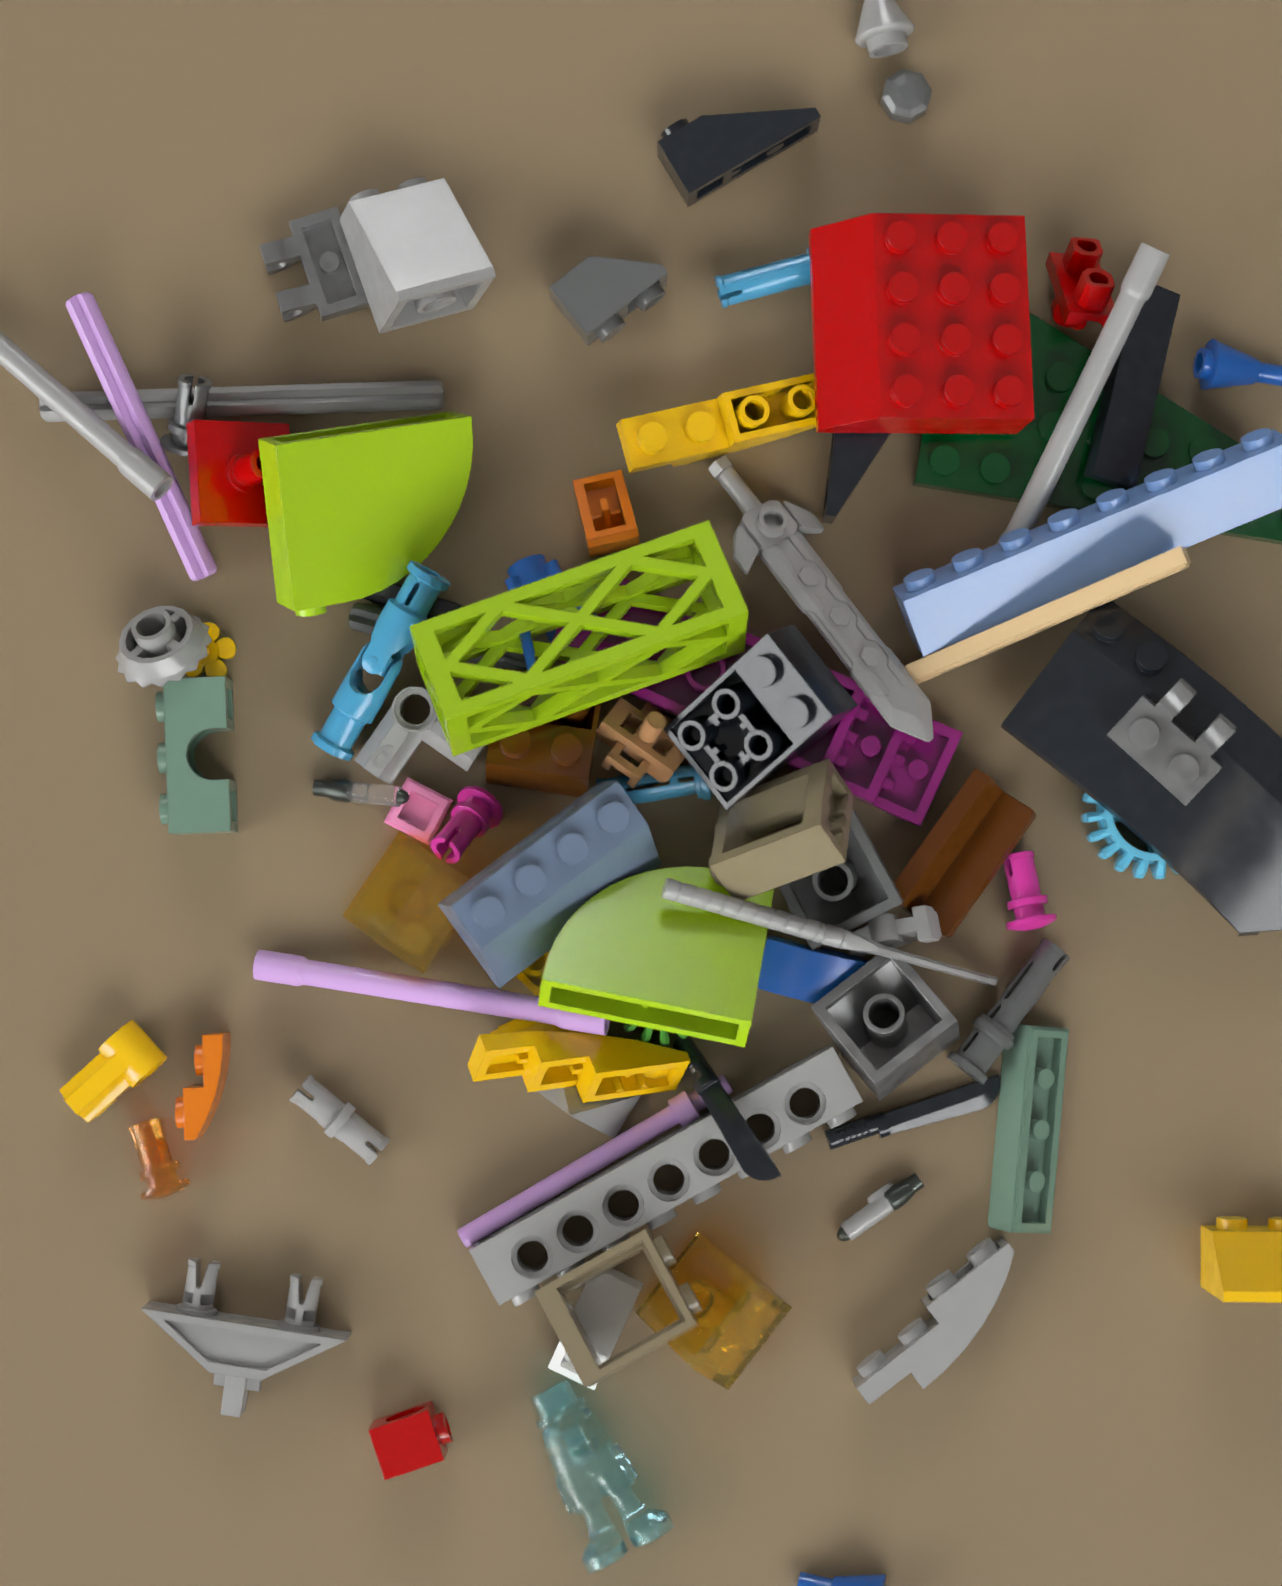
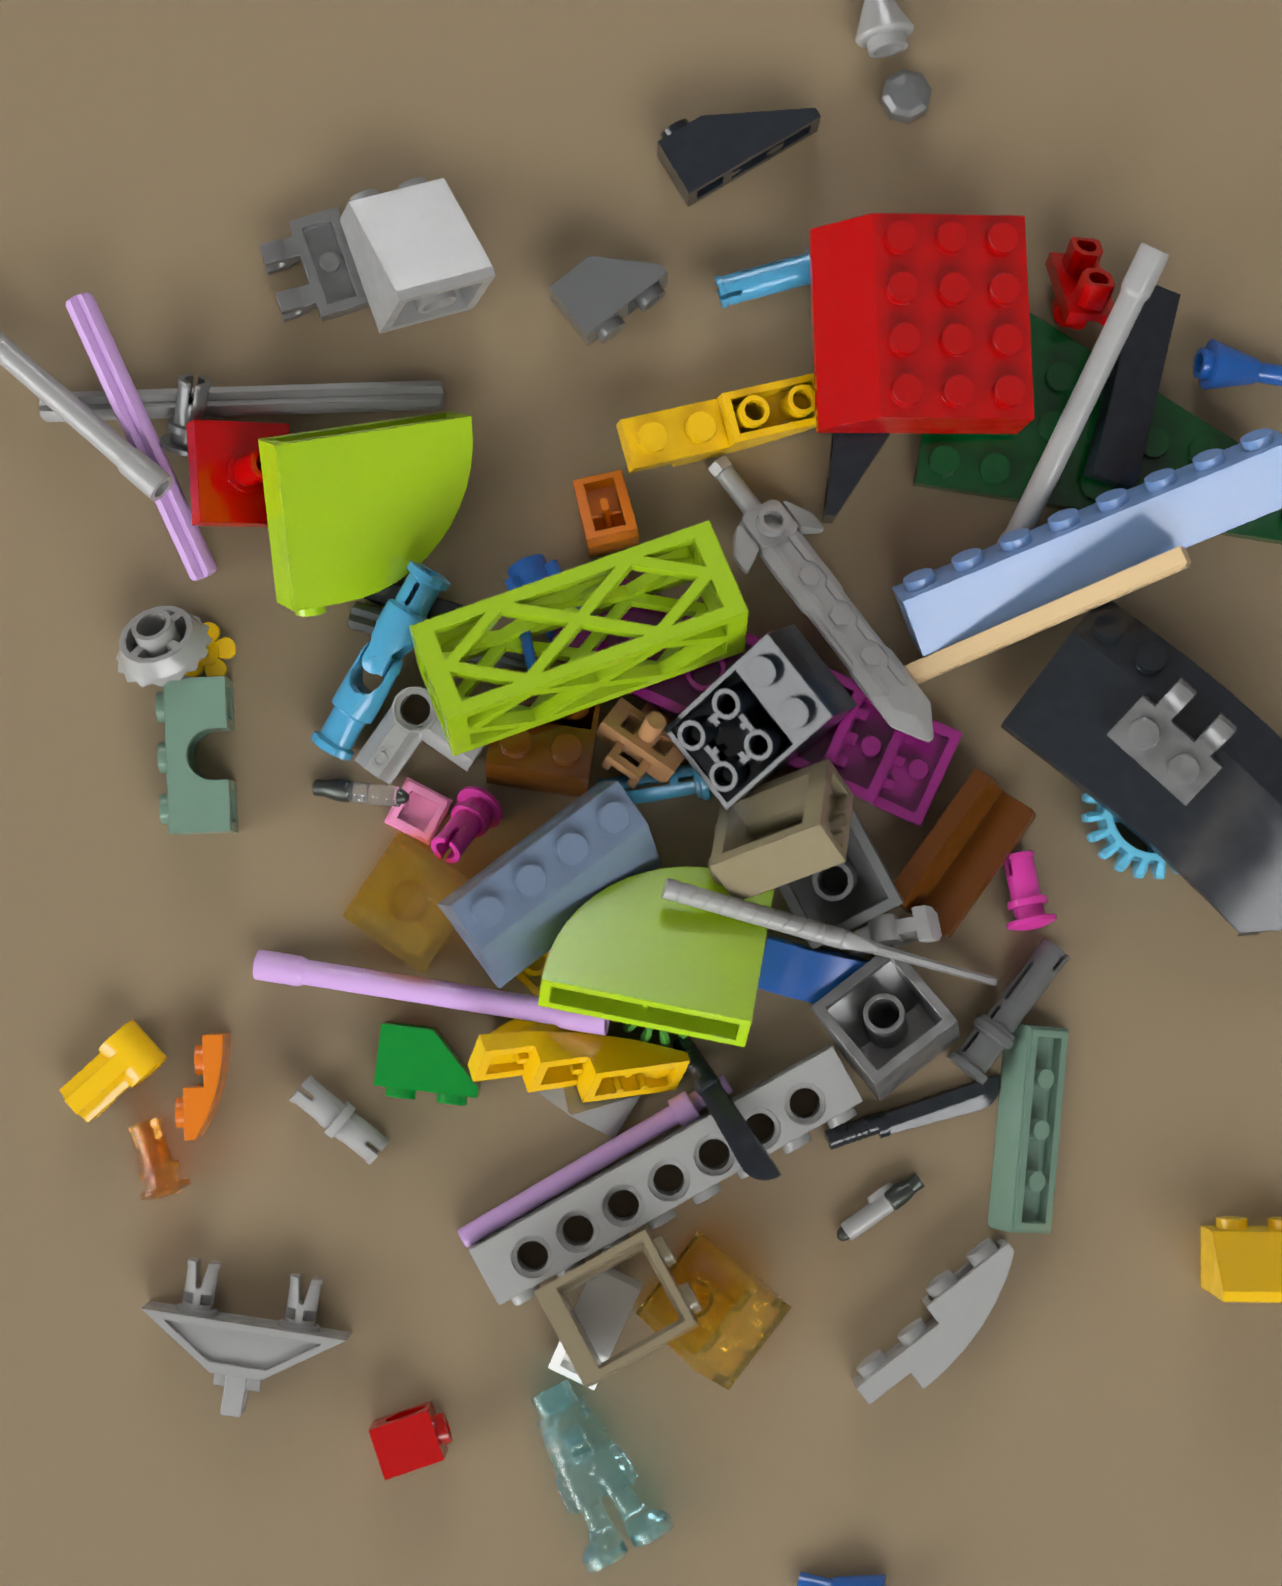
(421, 1060): none -> green slope

